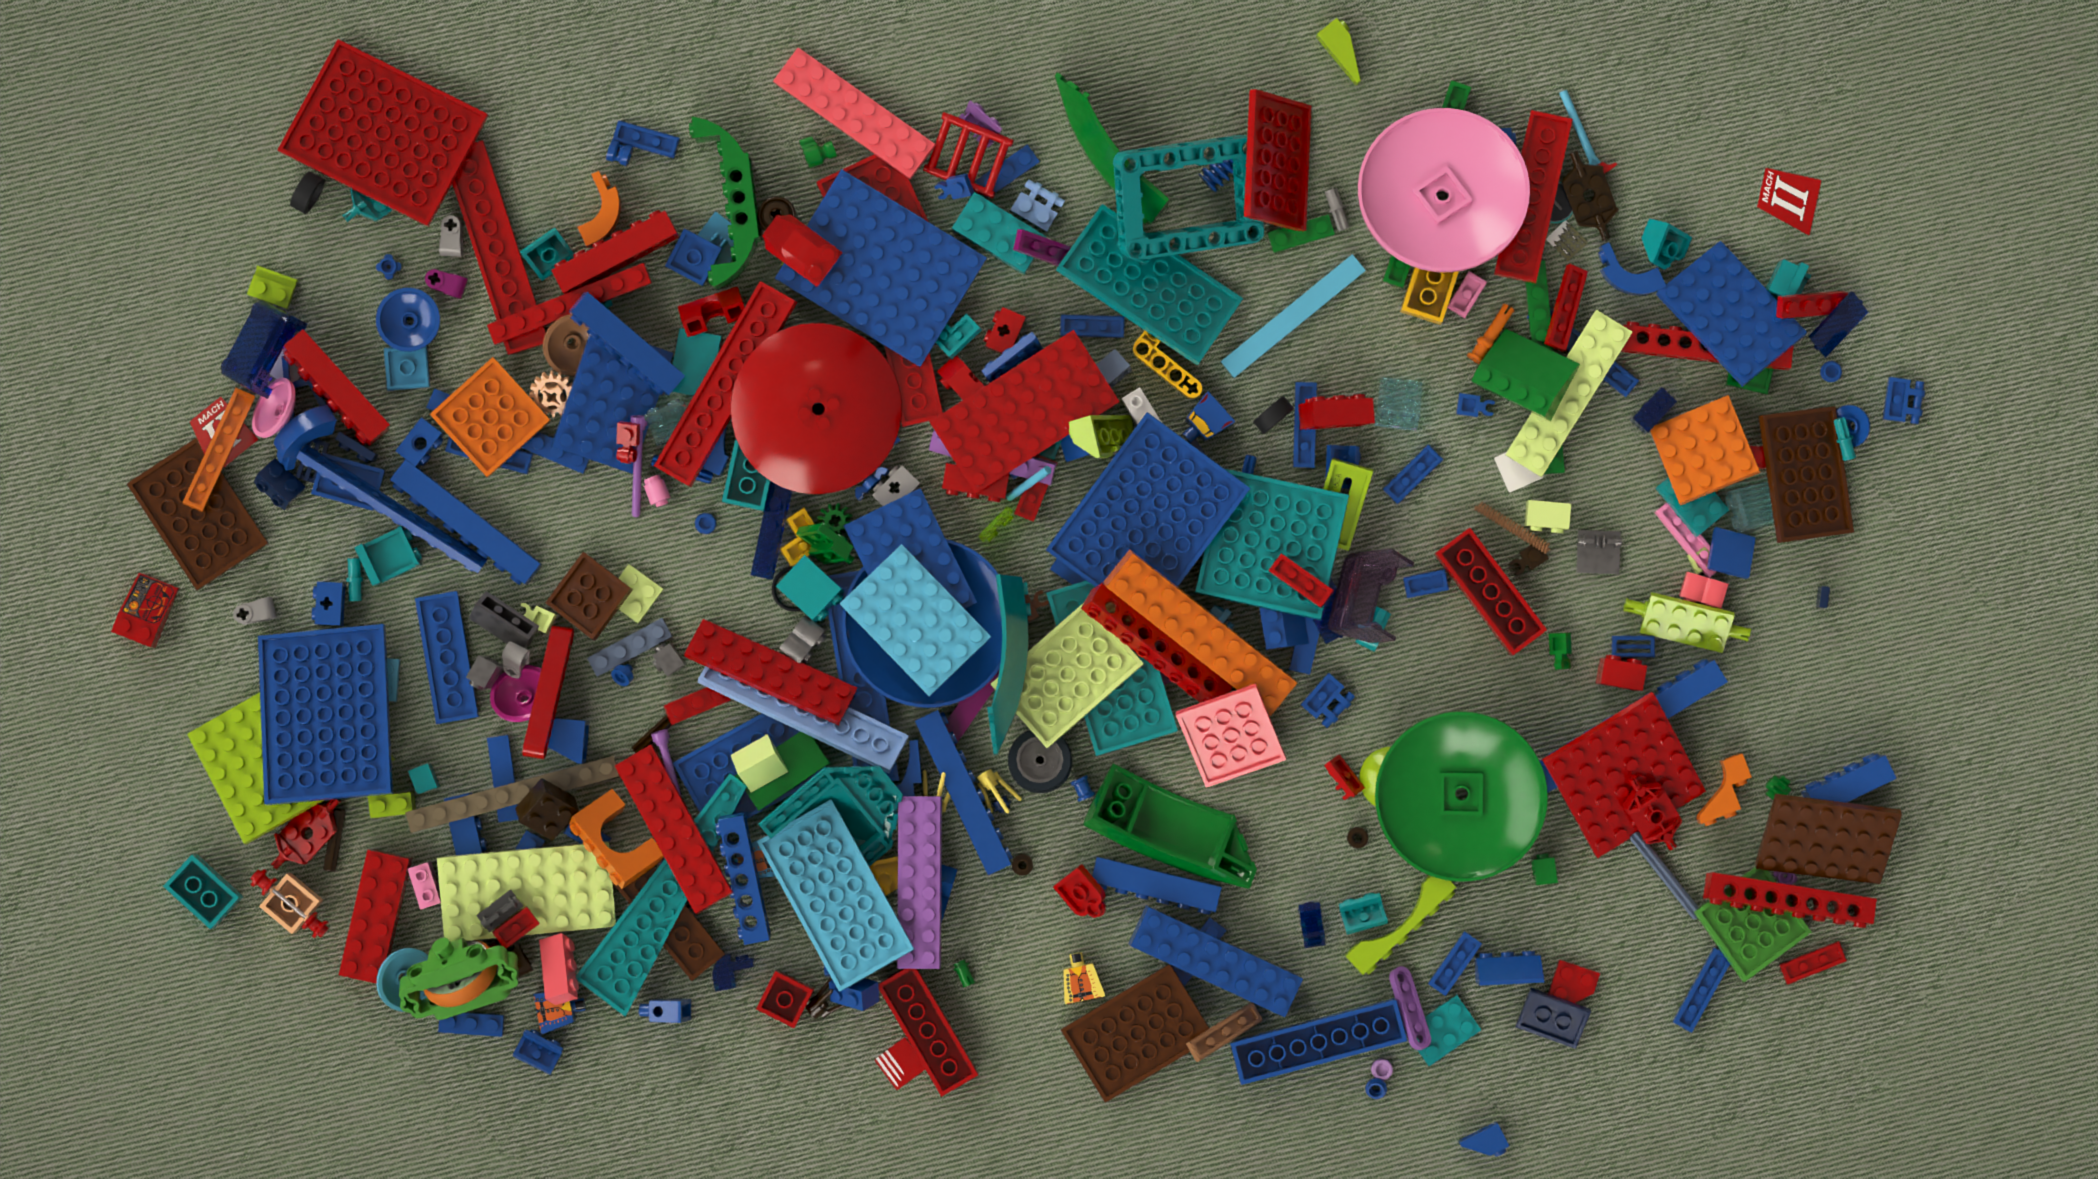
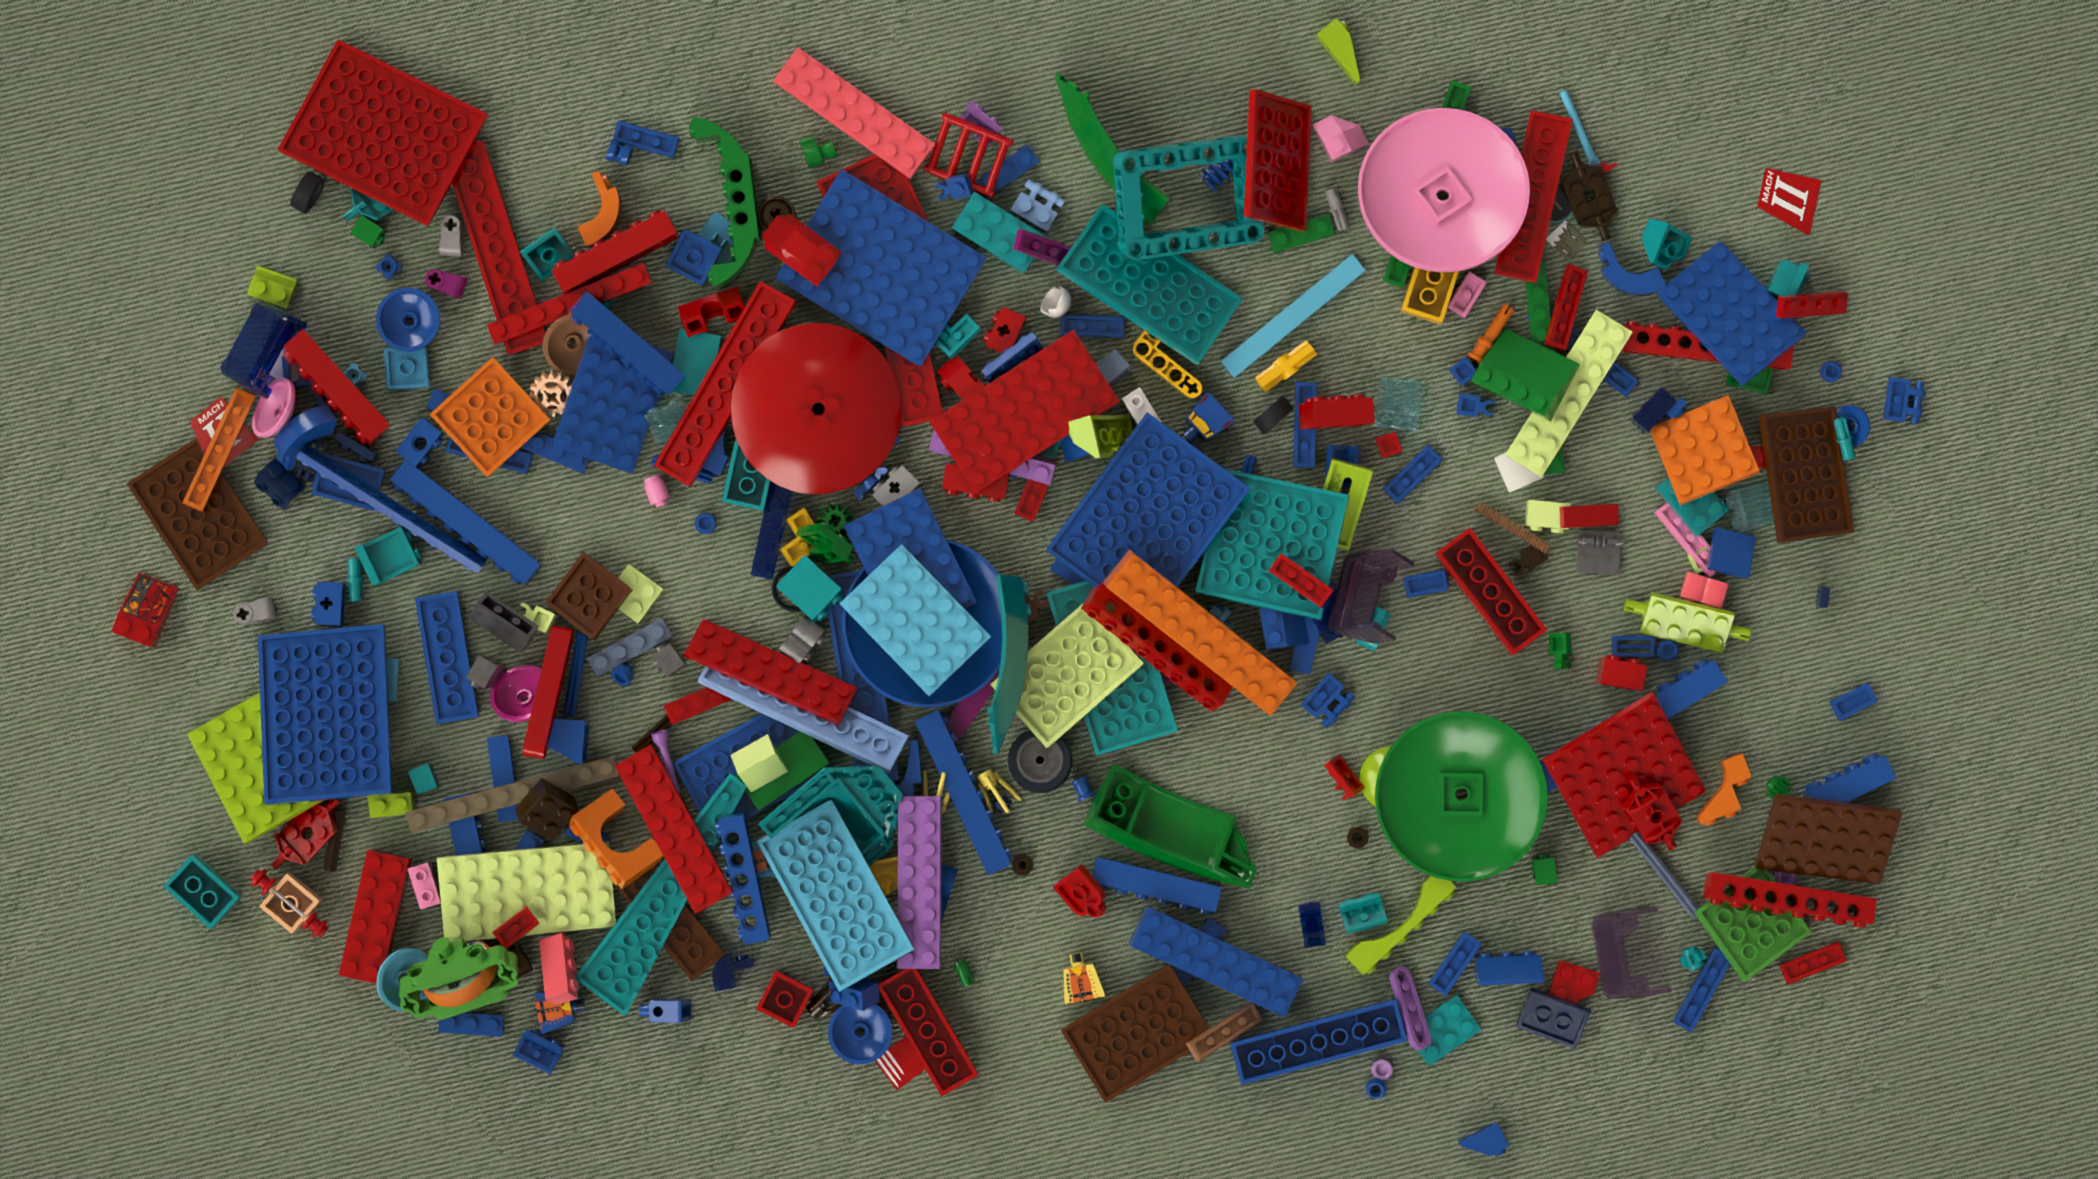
(354, 369): none -> medium azure plate
(368, 232): none -> green brick
(499, 910): dark grey hinge -> none
(515, 659): light grey piece -> none
(575, 674): none -> blue axle
(628, 435): red plate -> none
(637, 467): medium lavender piece -> none
(856, 1047): none -> blue dish
(990, 532): clear neon green plate -> none
(1028, 483): medium azure bar -> none
(1056, 302): none -> white hair
(1230, 735): coral plate -> none
(1285, 366): none -> yellow piece
(1339, 137): none -> bright pink slope
(1388, 445): none -> red plate
(1463, 371): none -> blue plate
(1589, 515): none -> red tile
(1612, 958): none -> clear purple windscreen
(1667, 650): none -> blue plate
(1677, 409): none -> blue plate
(1692, 958): none -> teal gear
(1838, 324): clear blue piece -> none
(1853, 701): none -> blue tile

